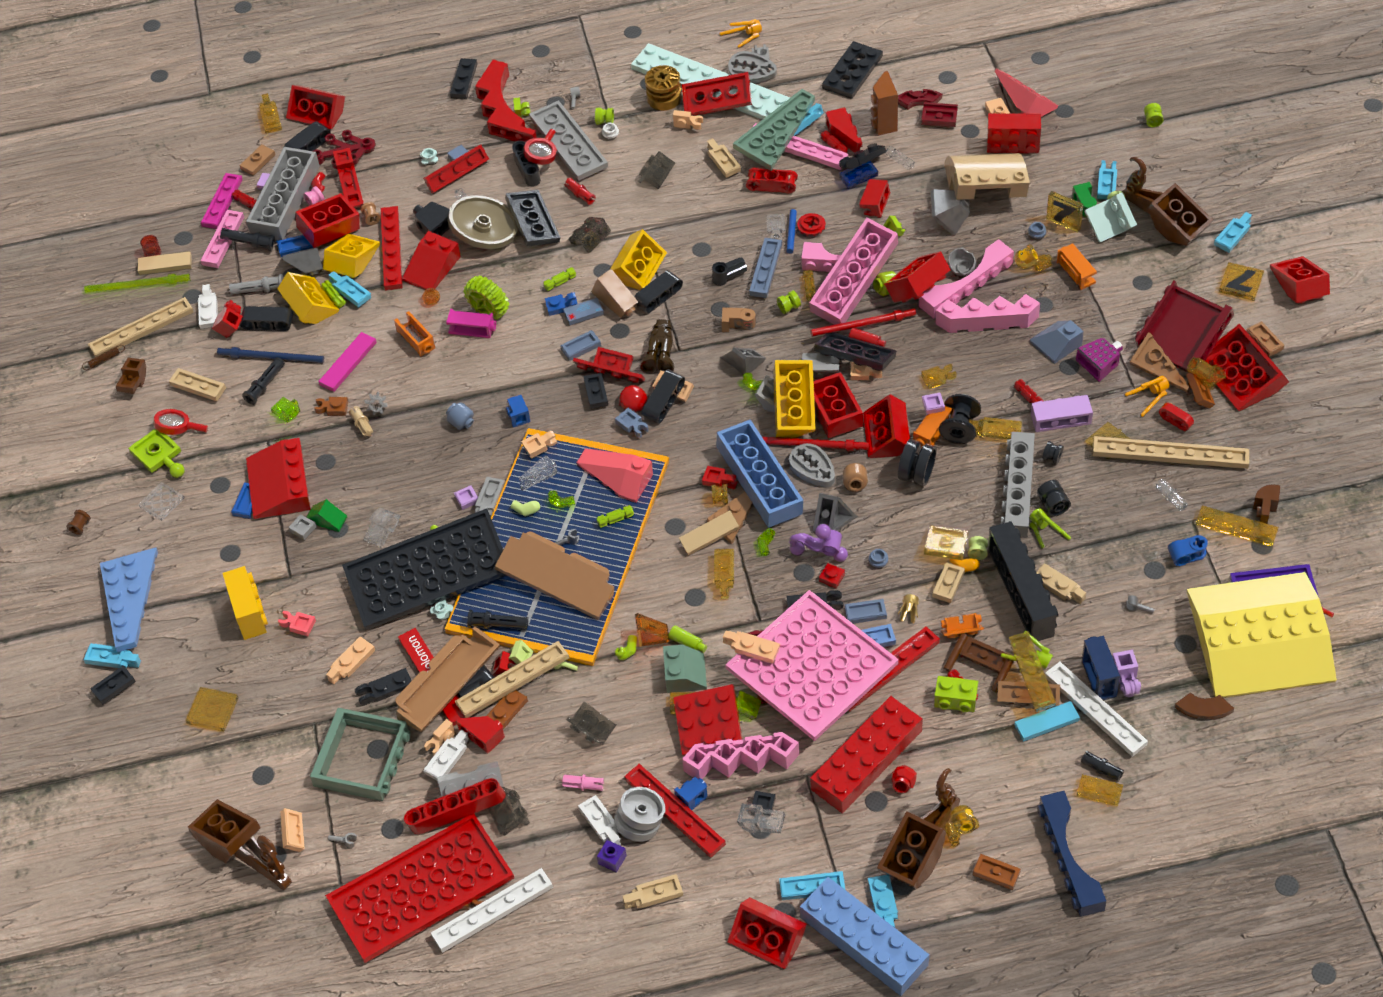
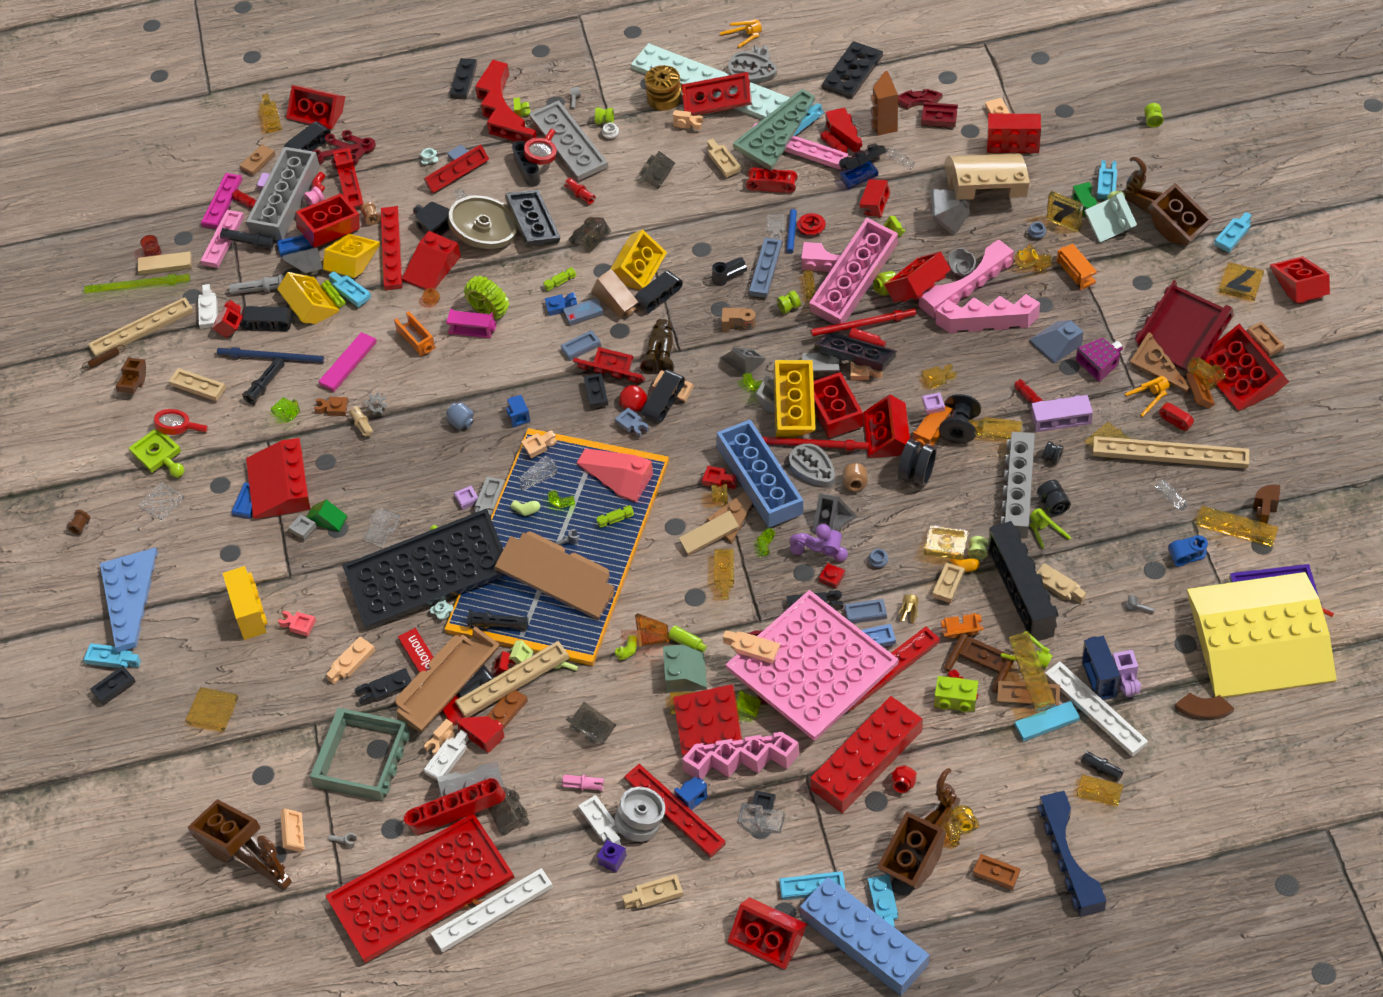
(1024, 97): coral wedge -> none

